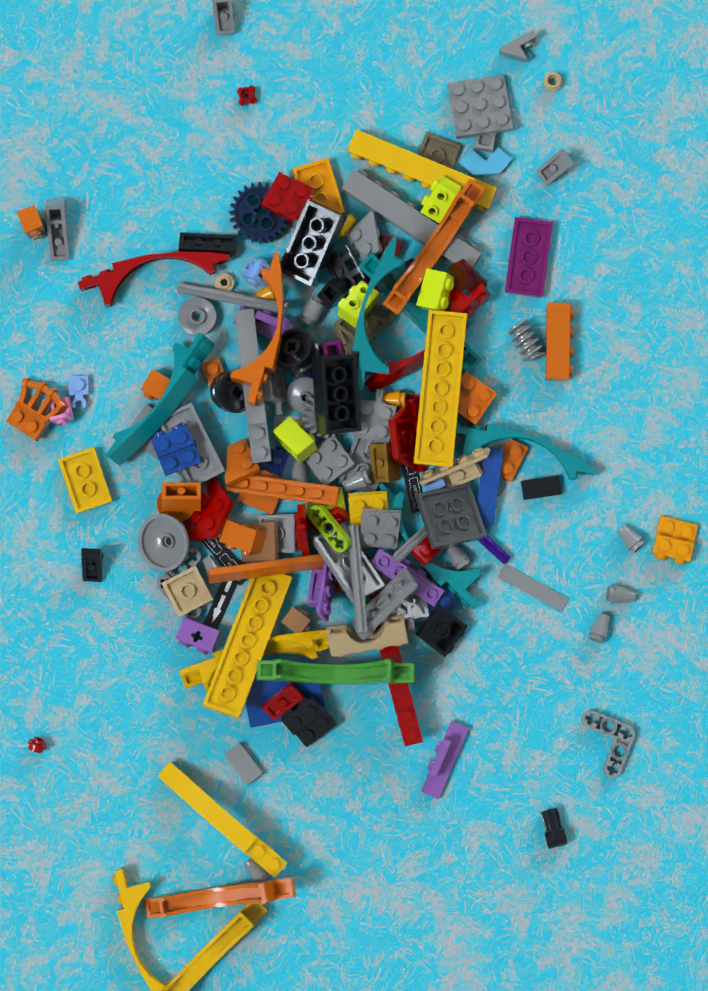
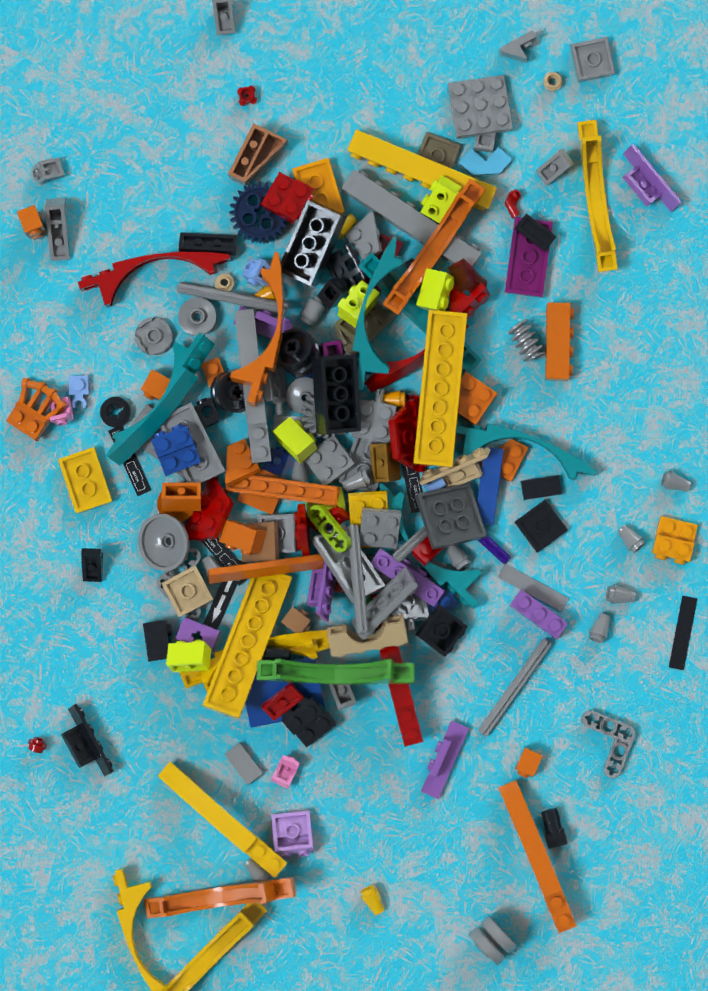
(47, 170): none -> light grey bracket
(83, 743): none -> black bracket
(106, 409): none -> black gear
(133, 469): none -> black sticker
(154, 336): none -> light grey tile
(157, 639): none -> black brick
(188, 656): none -> neon yellow brick
(211, 420): none -> black brick
(255, 154): none -> nougat wedge
(272, 653): none -> black cone
(285, 771): none -> bright pink bracket
(292, 834): none -> lavender plate
(343, 695): none -> light grey slope
(372, 899): none -> yellow cone
(490, 942): none -> light grey wheel
(511, 202): none -> red arm
(515, 687): none -> light grey axle
(528, 763): none -> orange brick
(535, 232): none -> black tile
(537, 856): none -> orange slope
(538, 614): none -> medium lavender brick
(540, 526): none -> black tile
(592, 59): none -> light grey plate
(593, 179): none -> yellow slope
(647, 182): none -> medium lavender bracket
(675, 482): none -> light grey cone
(683, 632): none -> black sticker

